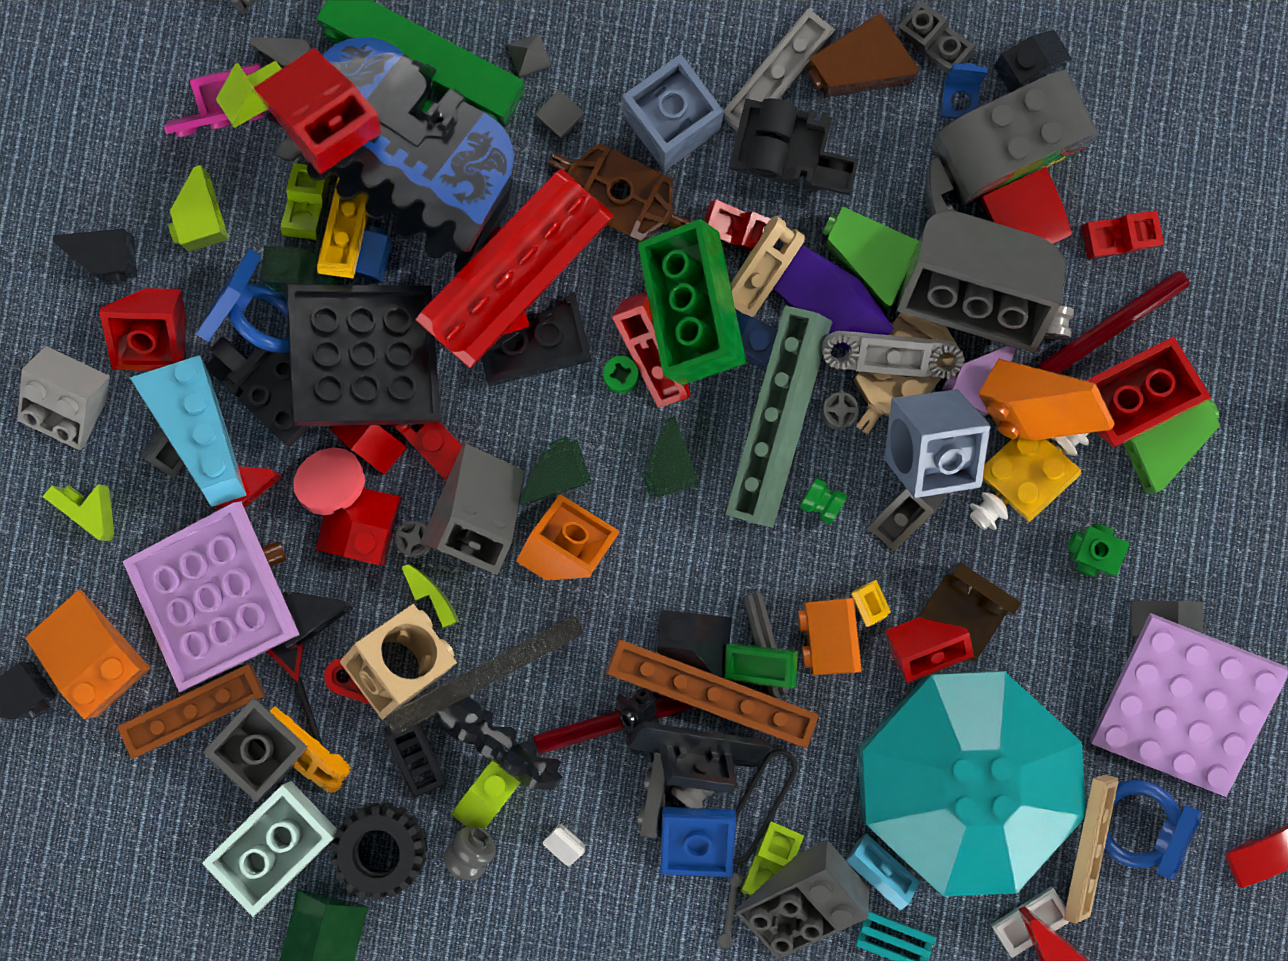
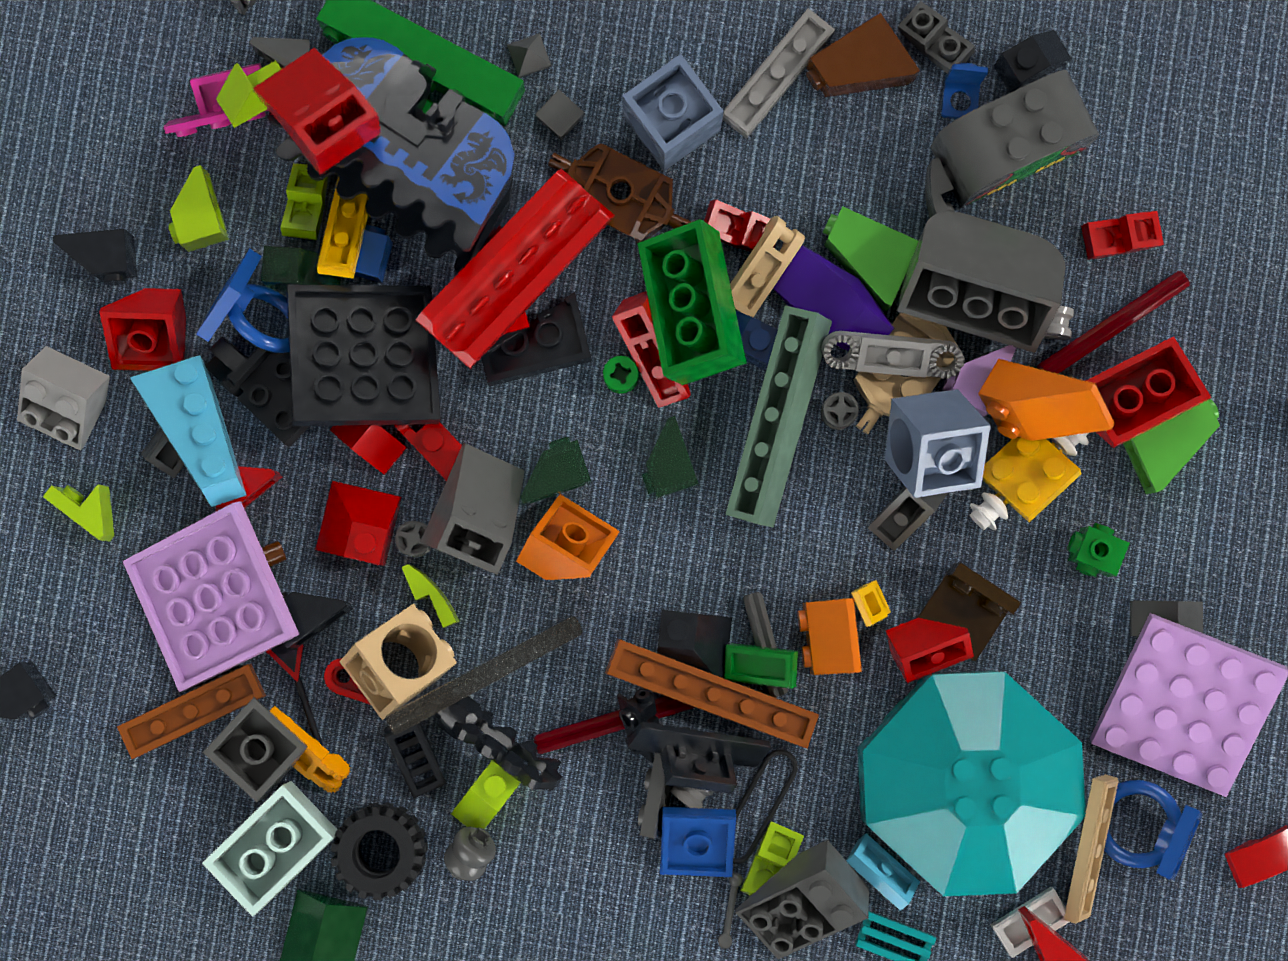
(86, 656): orange slope -> none
(329, 481): coral tile -> none
(564, 845): white slope -> none
(788, 143): black plate -> none
(823, 501): green wheel -> none
(1029, 206): red slope -> none

